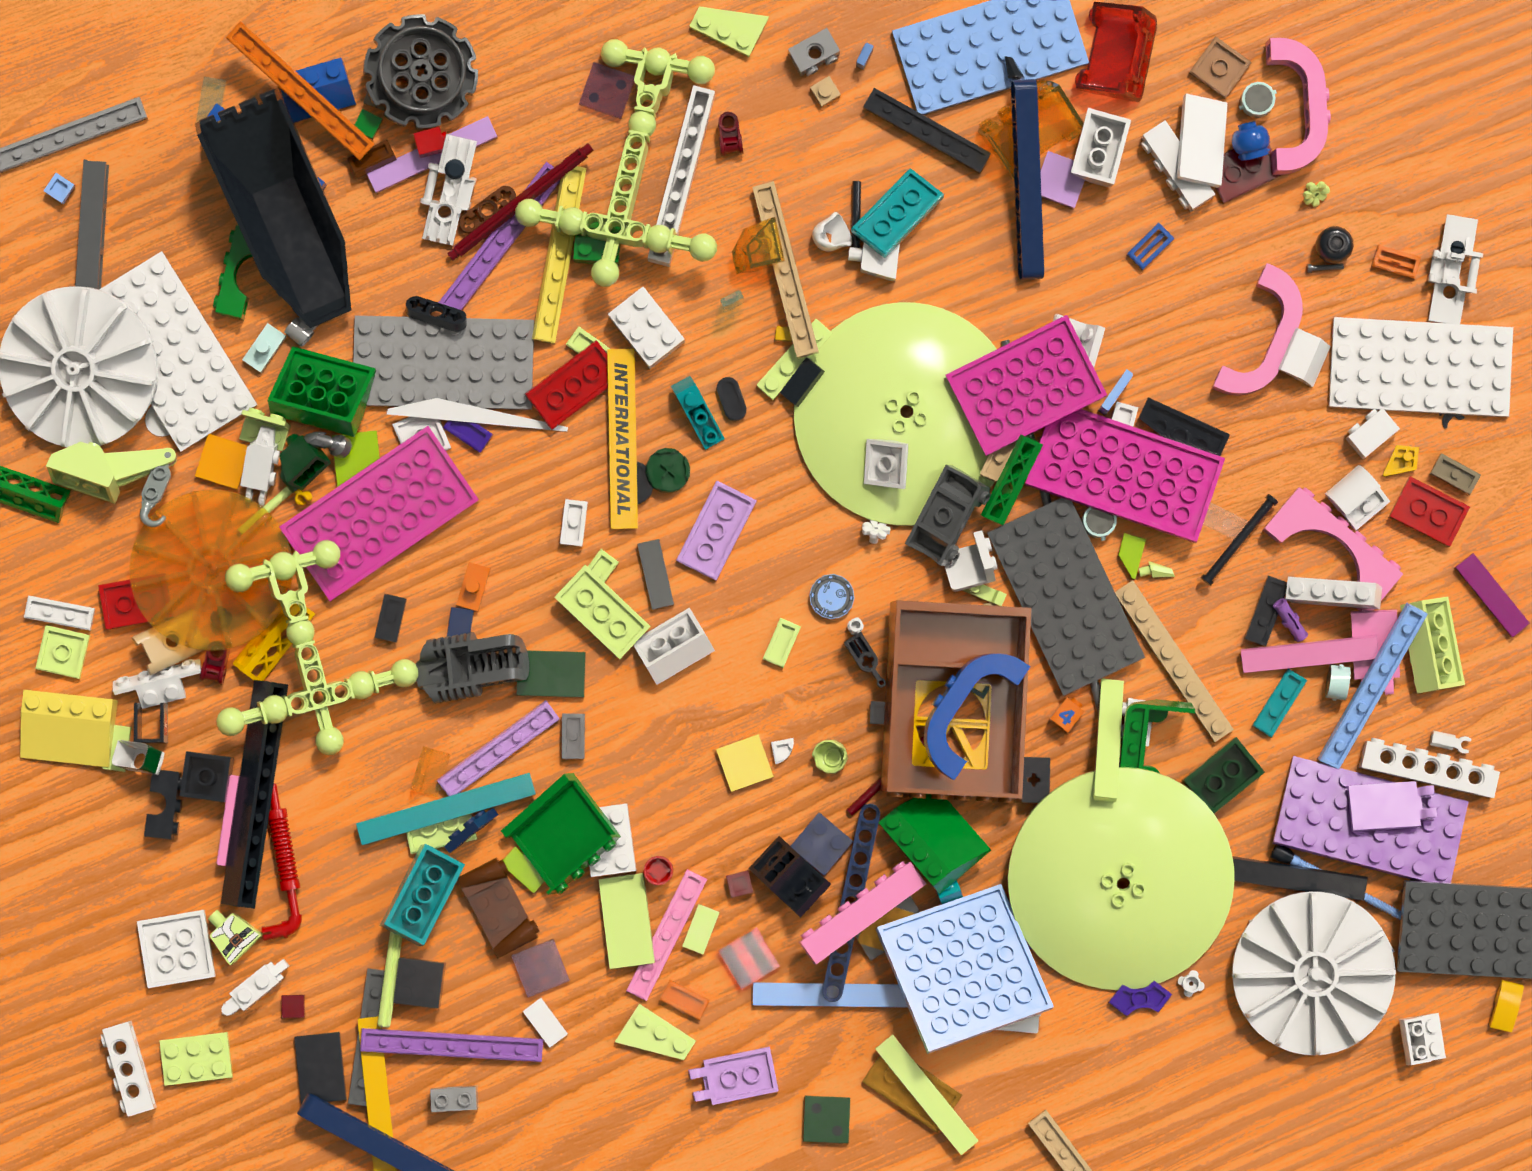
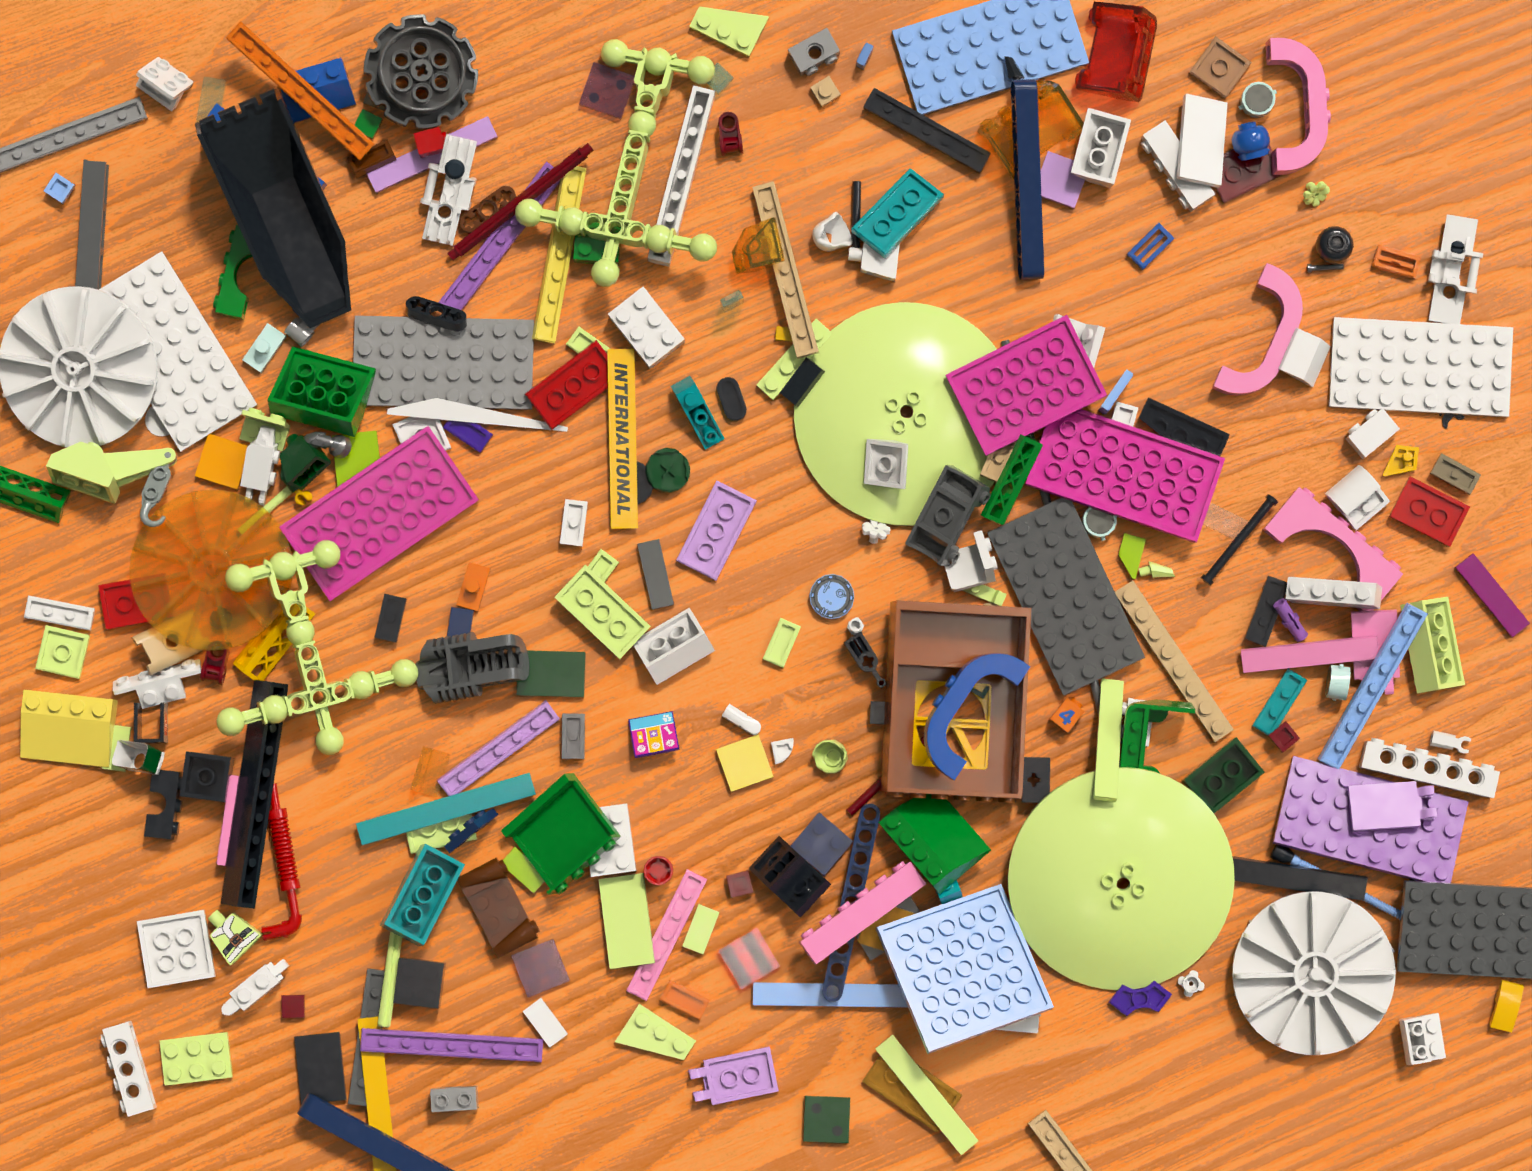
(163, 82): none -> white bracket
(653, 734): none -> piece
(720, 79): none -> clear light blue tile
(741, 720): none -> white bar
(1284, 736): none -> dark red tile

